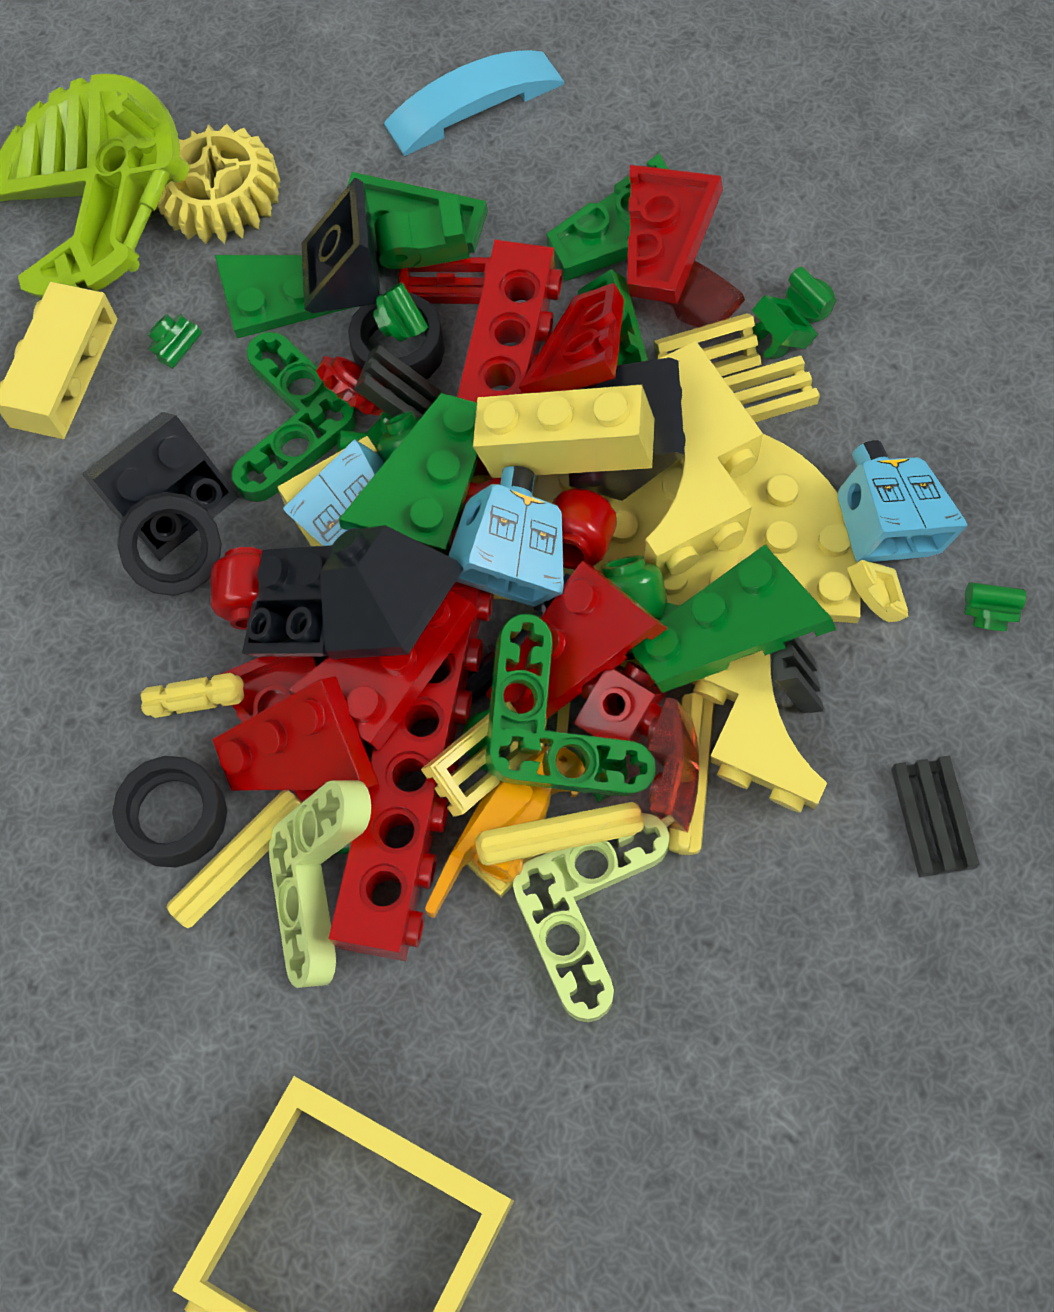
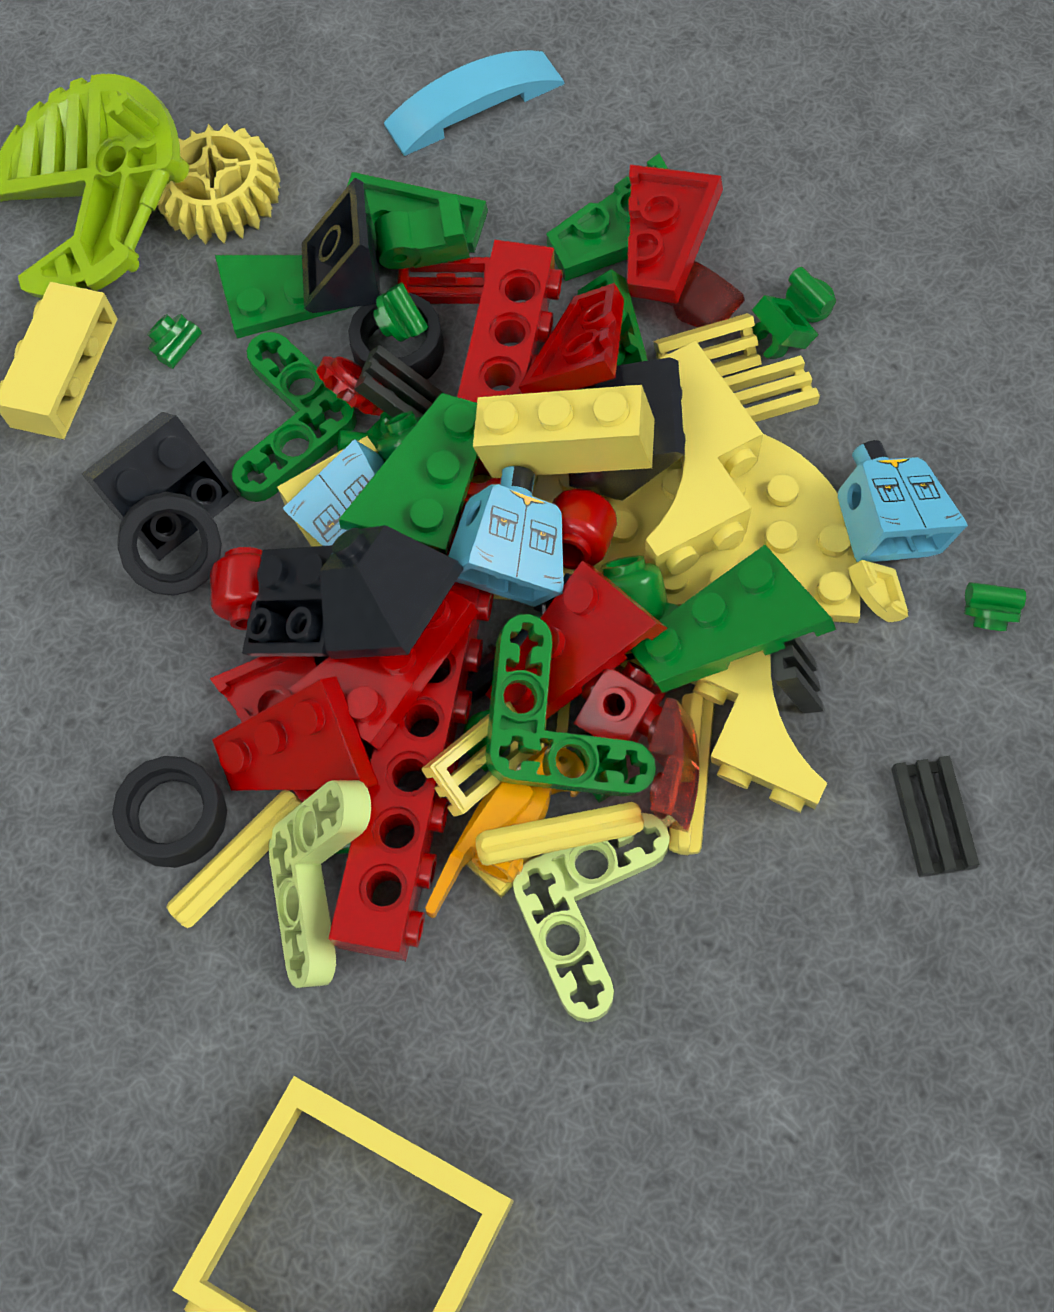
(192, 695): light yellow axle -> none

